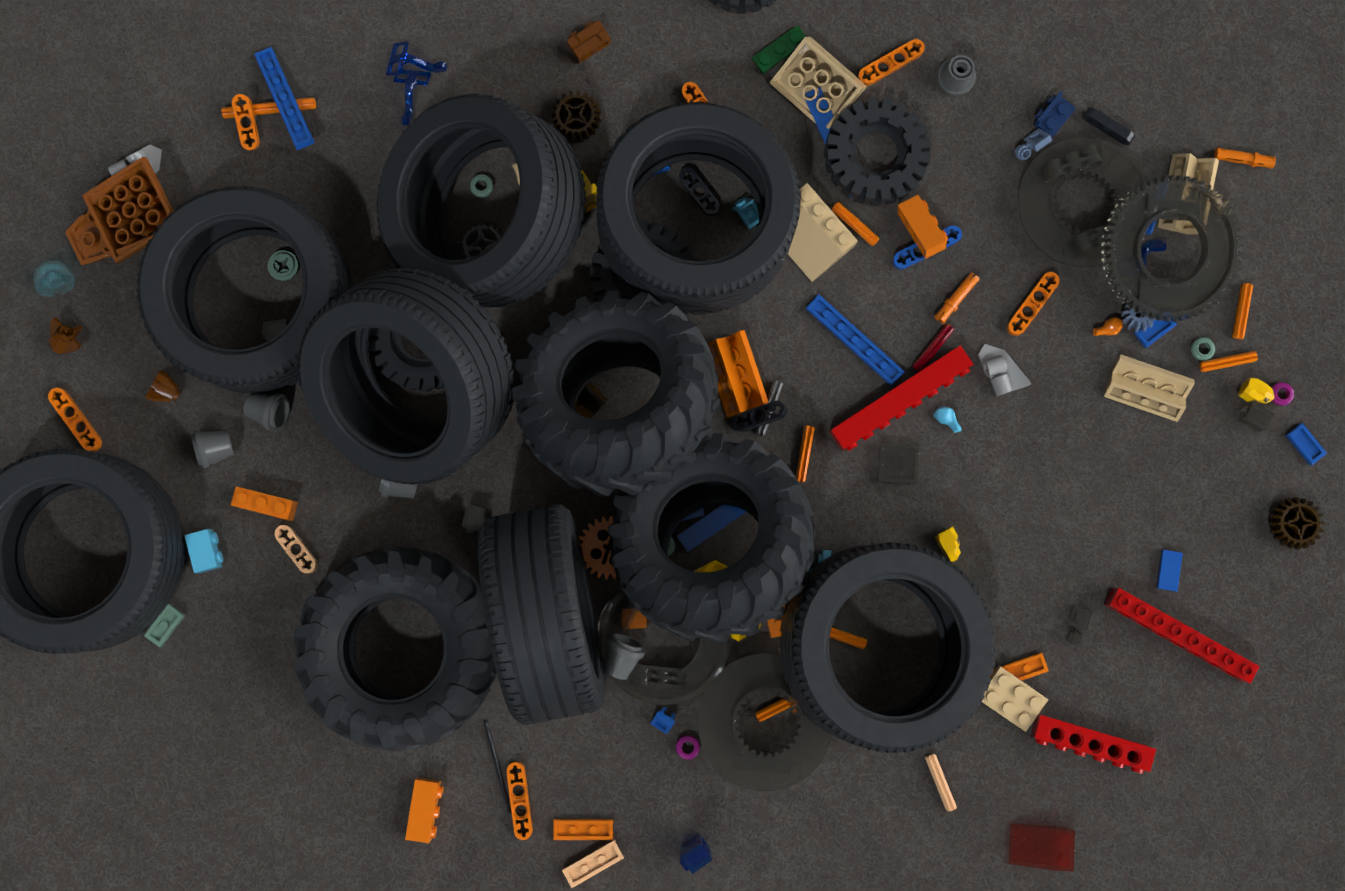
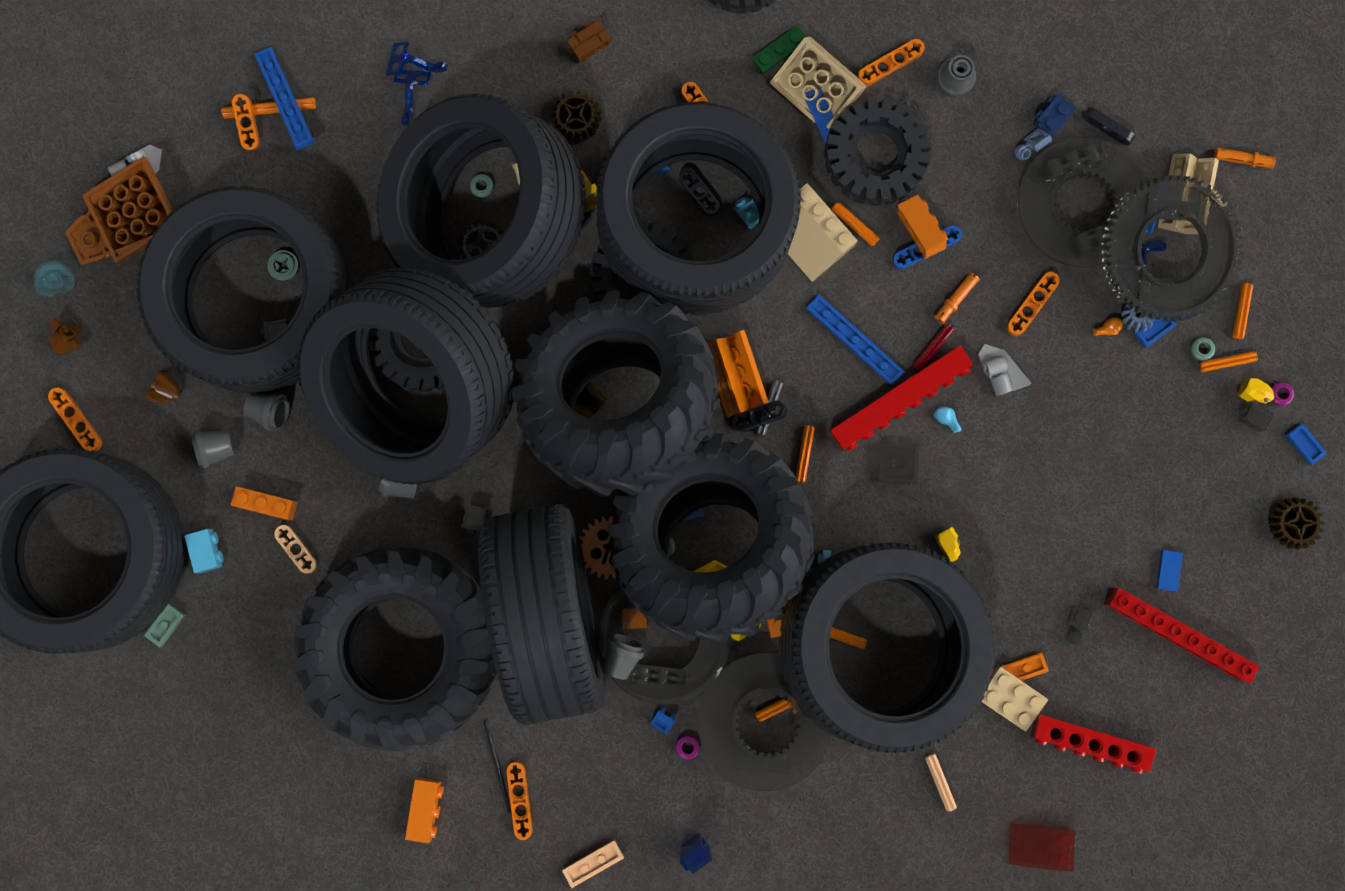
(583, 829): orange tile -> none
(709, 526): blue tile -> none
(1148, 388): tan slope -> none

